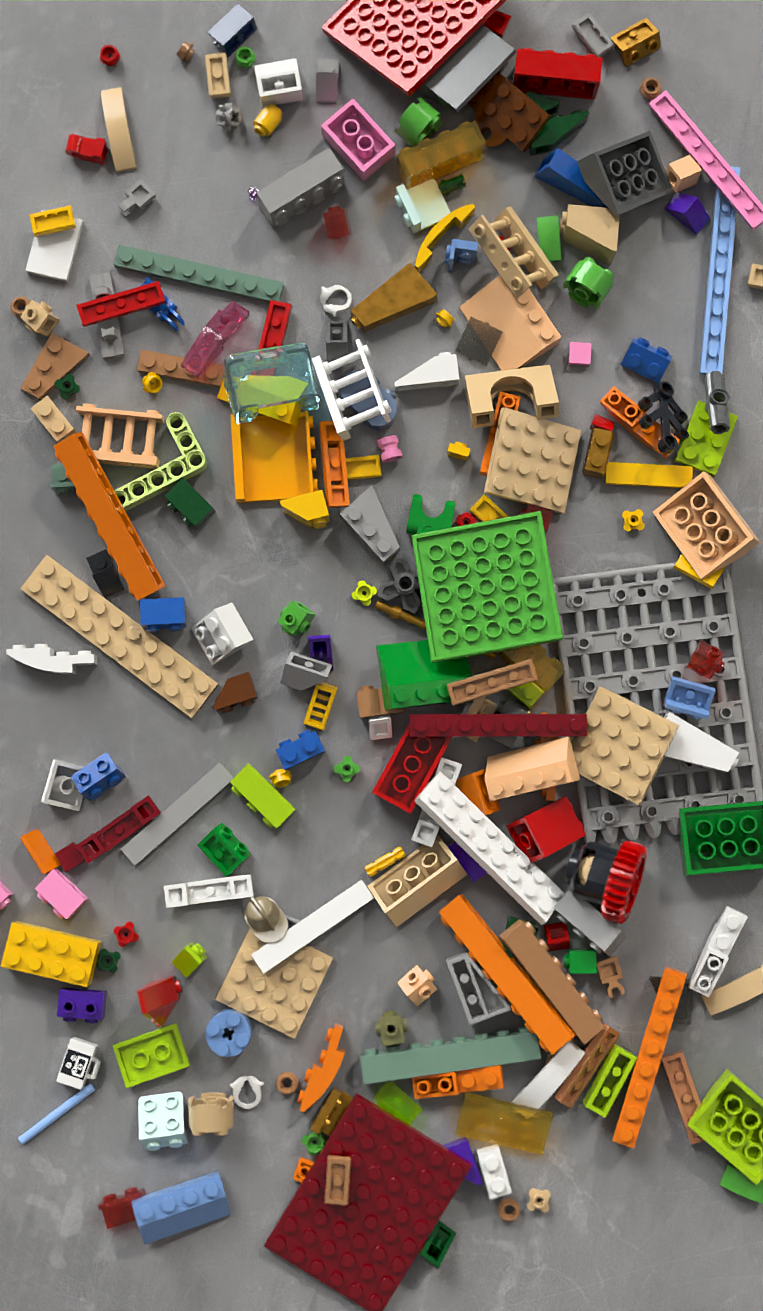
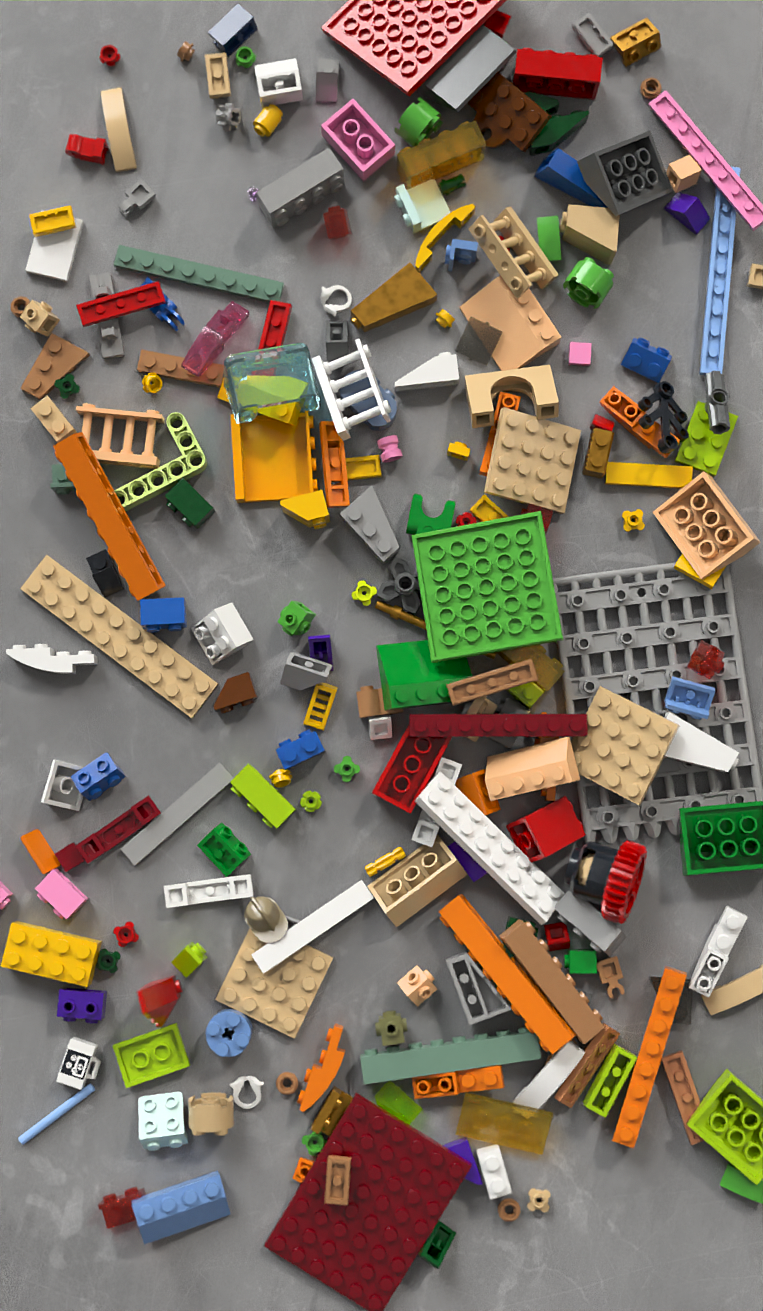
(311, 807): none -> lime plate

